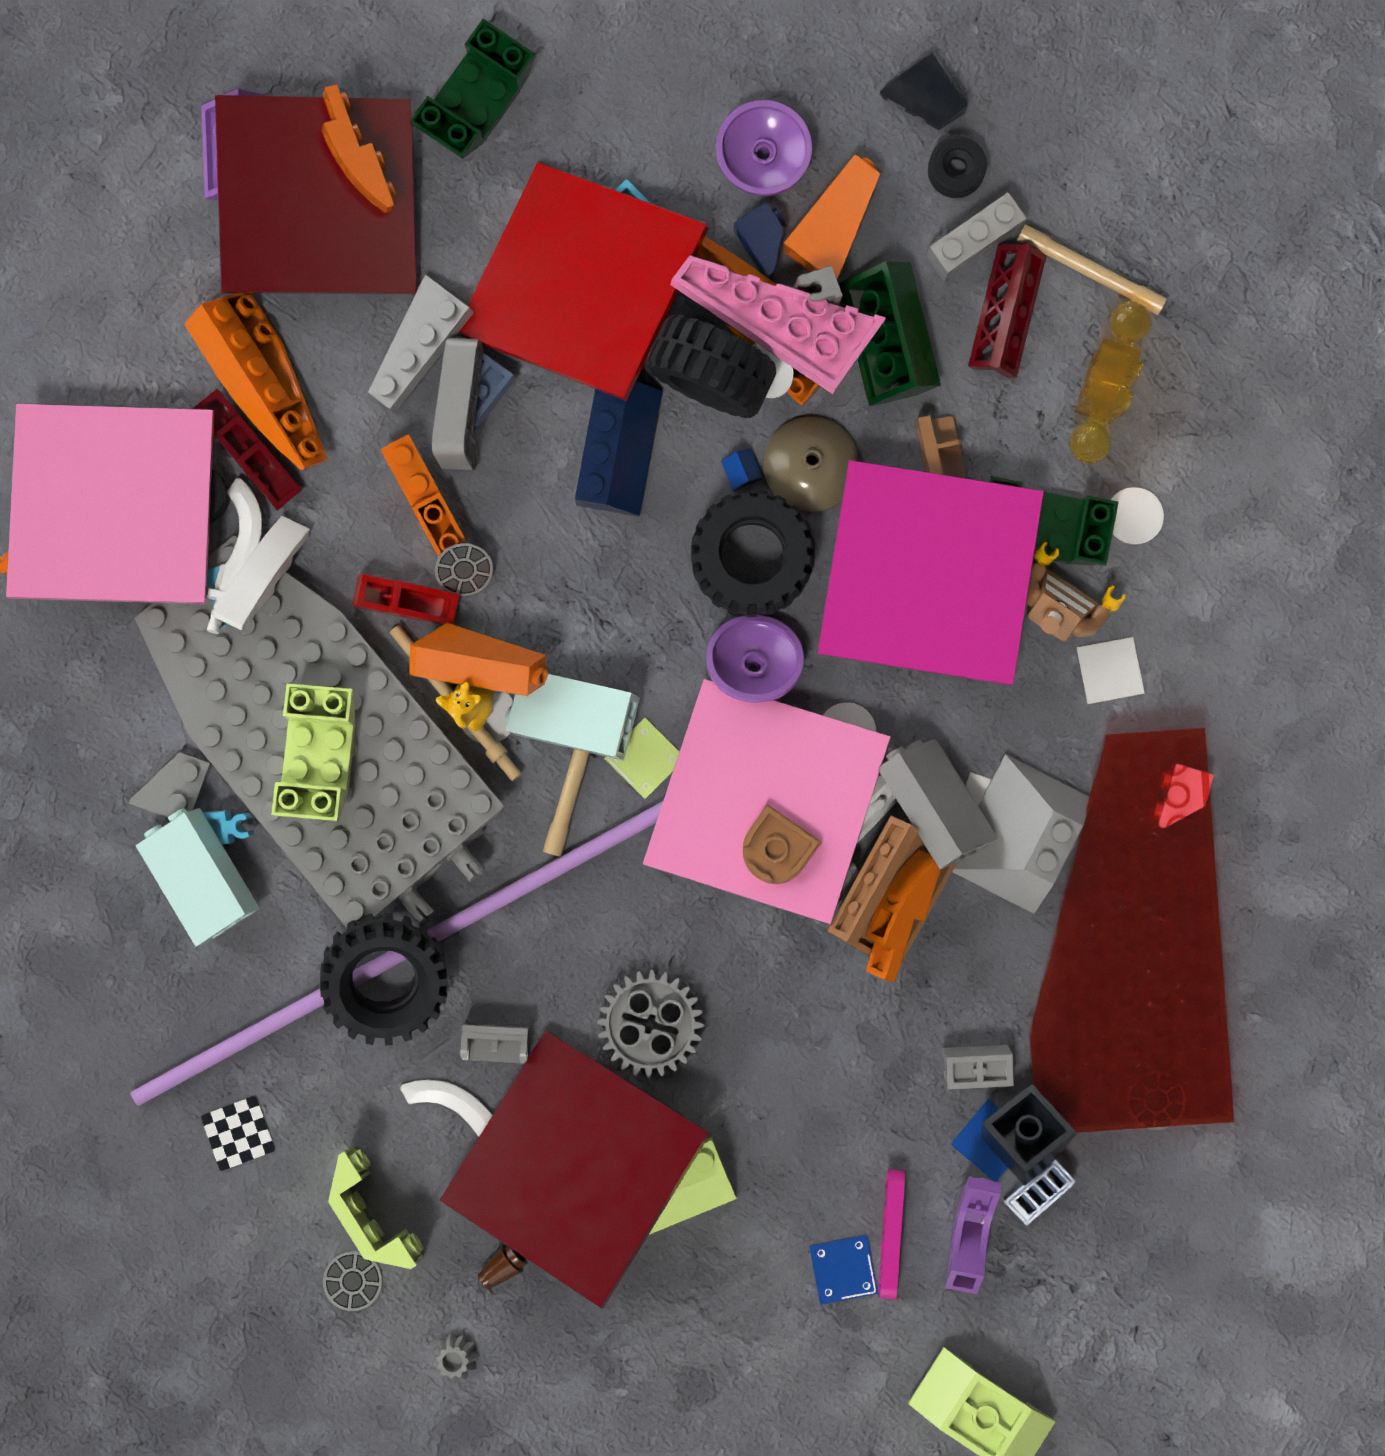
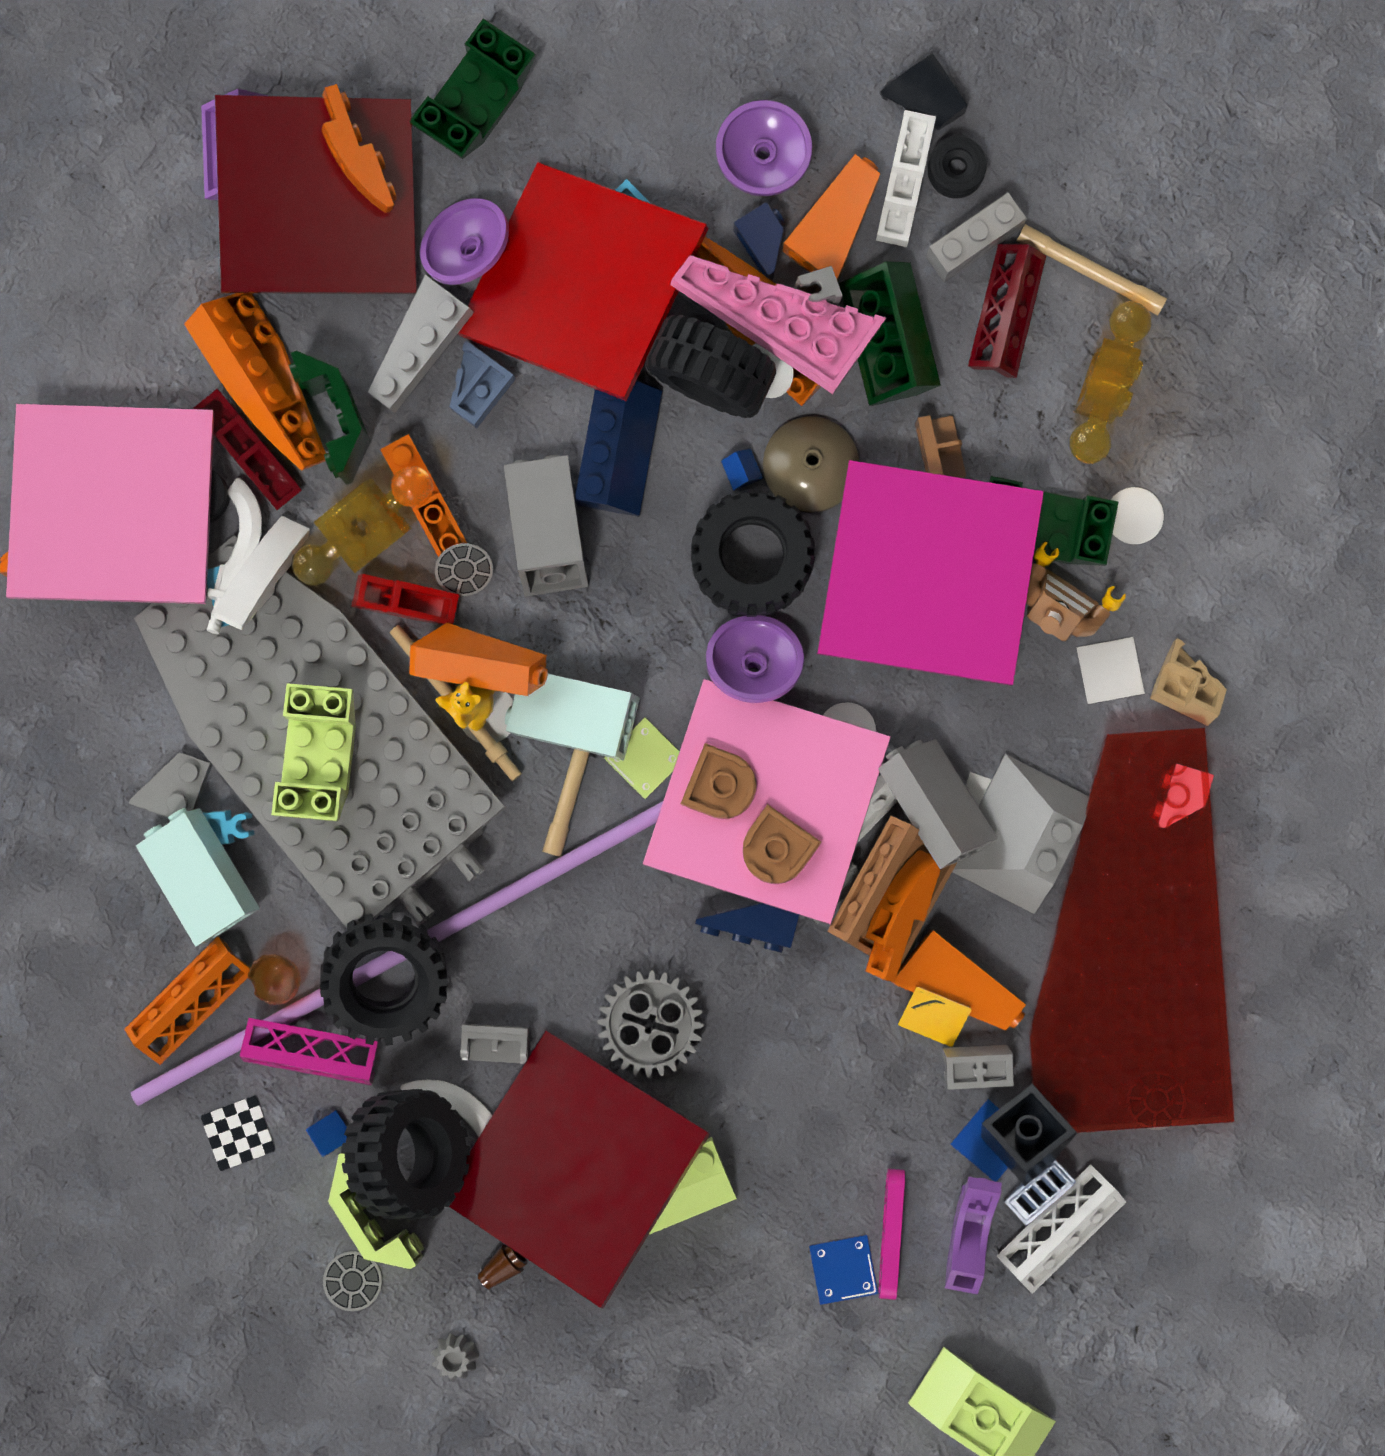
(182, 997): none -> orange fence
(274, 979): none -> clear orange hair
(305, 1063): none -> dark pink fence
(328, 1133): none -> blue slope
(347, 451): none -> dark green slope
(373, 1159): none -> black tyre
(409, 488): none -> clear yellow brick
(456, 405): light grey beam -> none
(464, 241): none -> medium lavender dish
(545, 525): none -> light grey slope
(720, 784): none -> medium nougat tile
(756, 922): none -> dark blue slope
(905, 178): none -> white slope
(934, 1016): none -> yellow sticker
(949, 973): none -> orange slope
(1066, 1238): none -> white fence
(1188, 686): none -> tan slope

